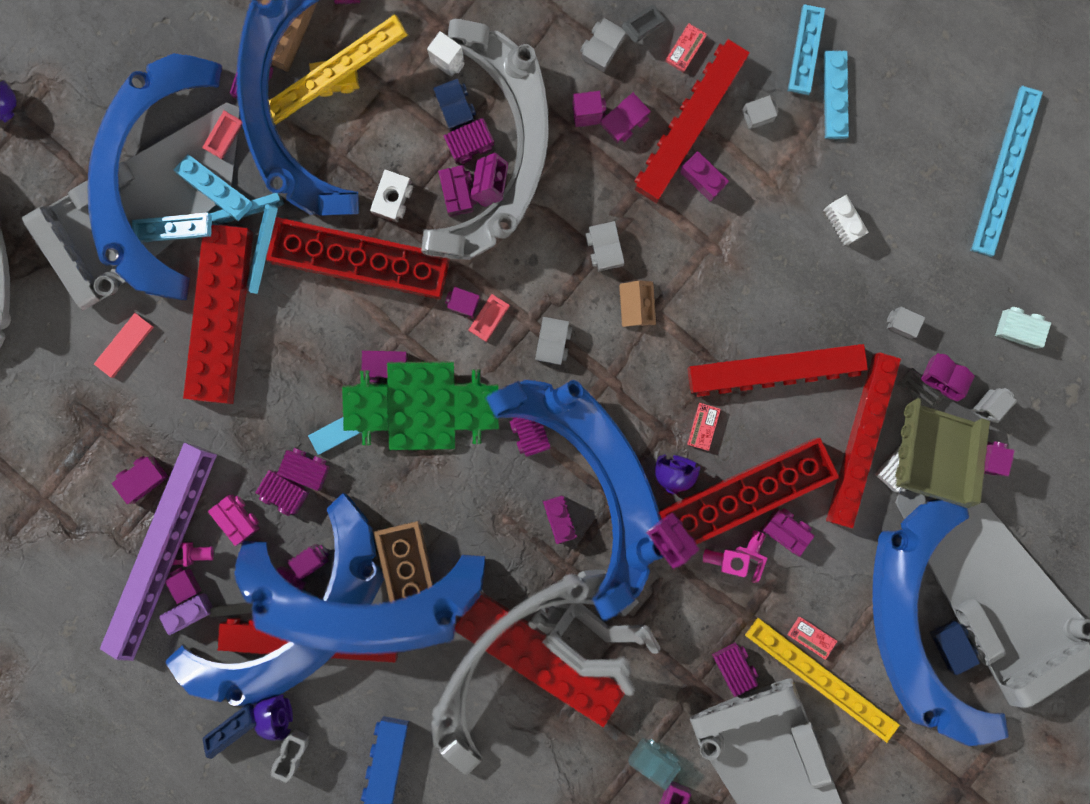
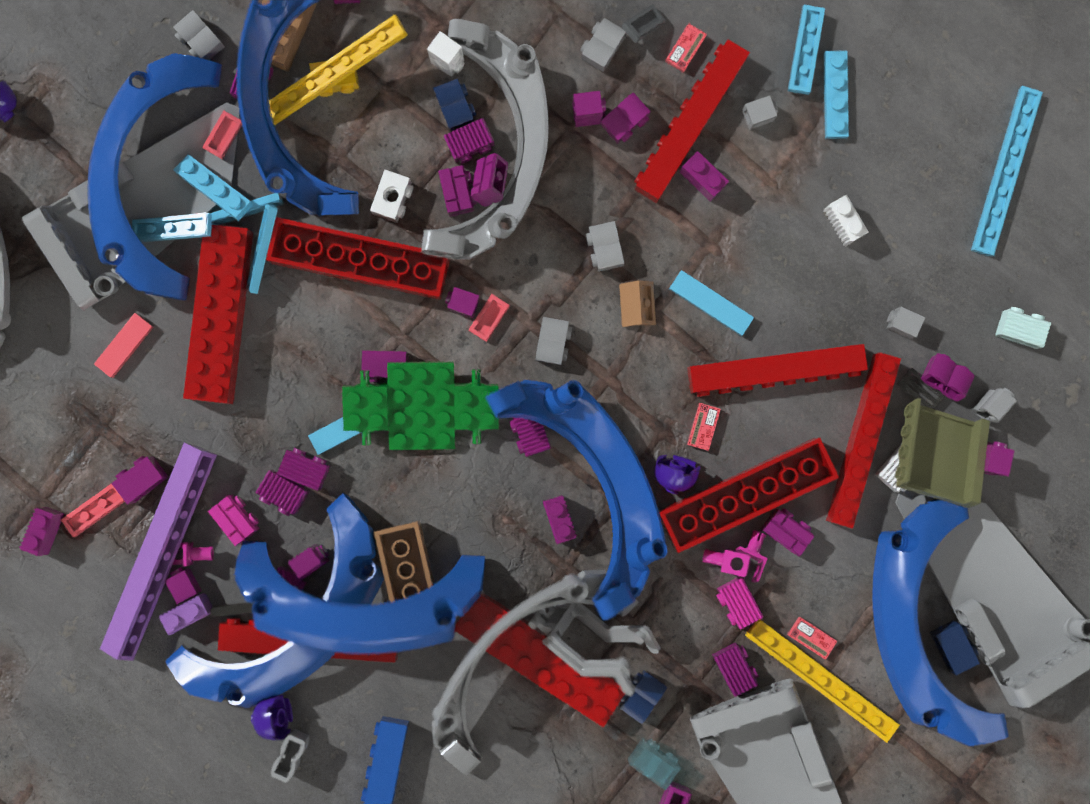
(41, 531): none -> magenta brick
(92, 510): none -> coral tile
(198, 36): none -> light grey brick
(229, 731): dark blue tile -> none
(646, 695): none -> dark blue brick
(673, 540): magenta brick -> none
(711, 303): none -> medium azure tile
(739, 603): none -> dark pink brick

